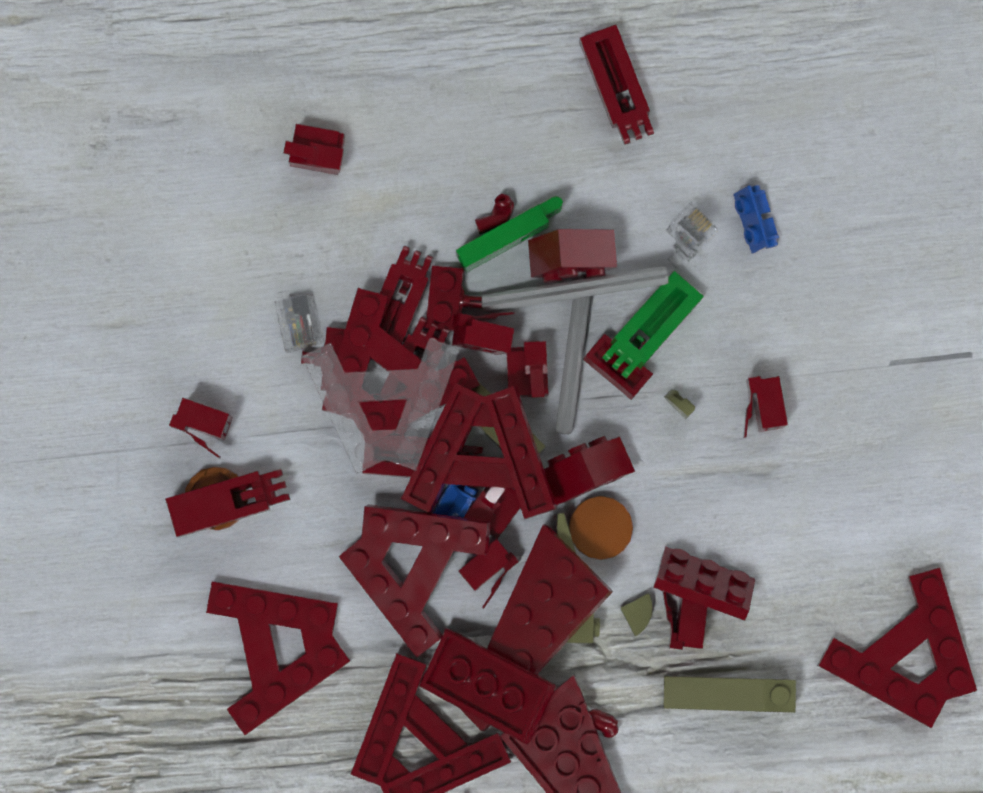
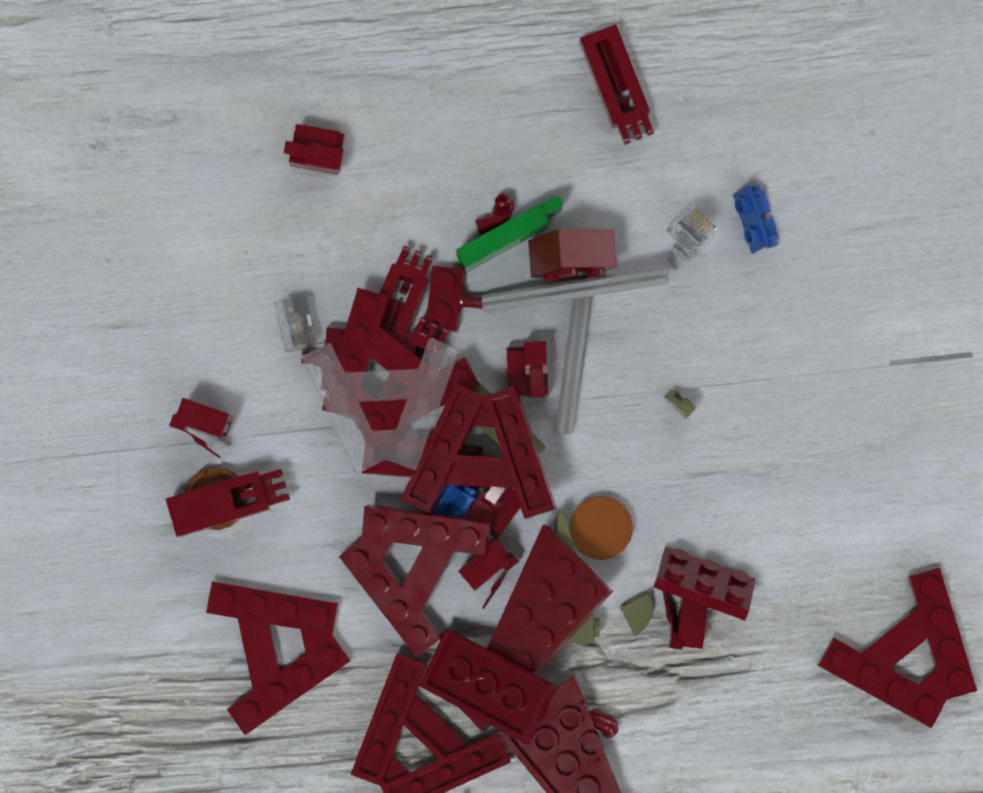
(481, 335): dark red piece -> none
(587, 468): dark red brick -> none
(629, 386): dark red plate -> none
(657, 319): green hinge -> none
(729, 694): olive slope -> none
(767, 403): dark red piece -> none

